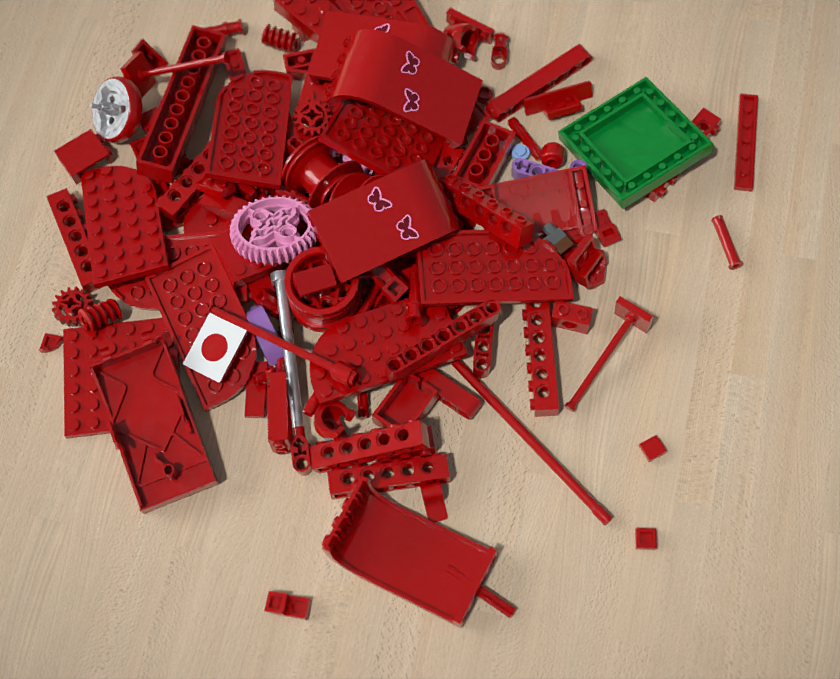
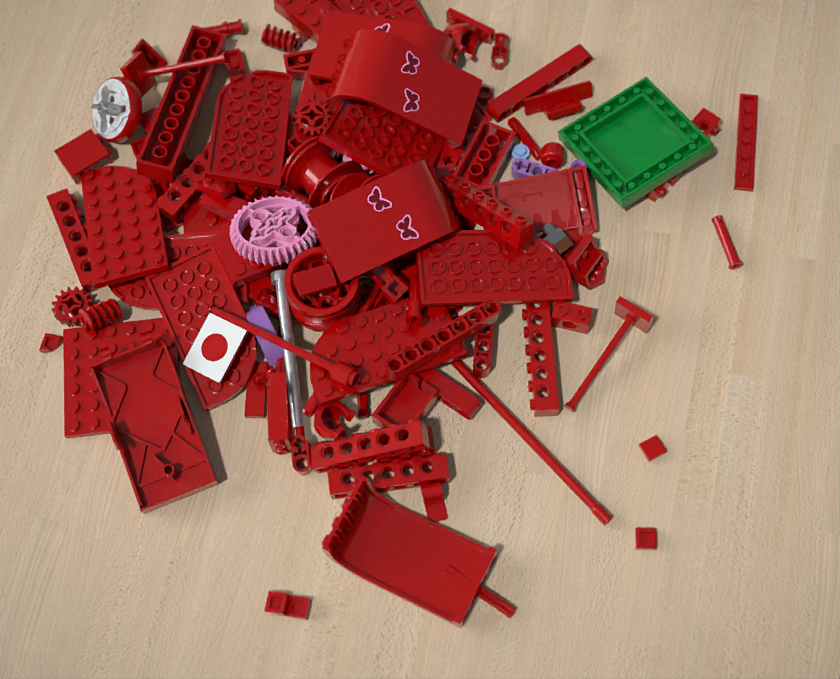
(606, 230): red slope -> none

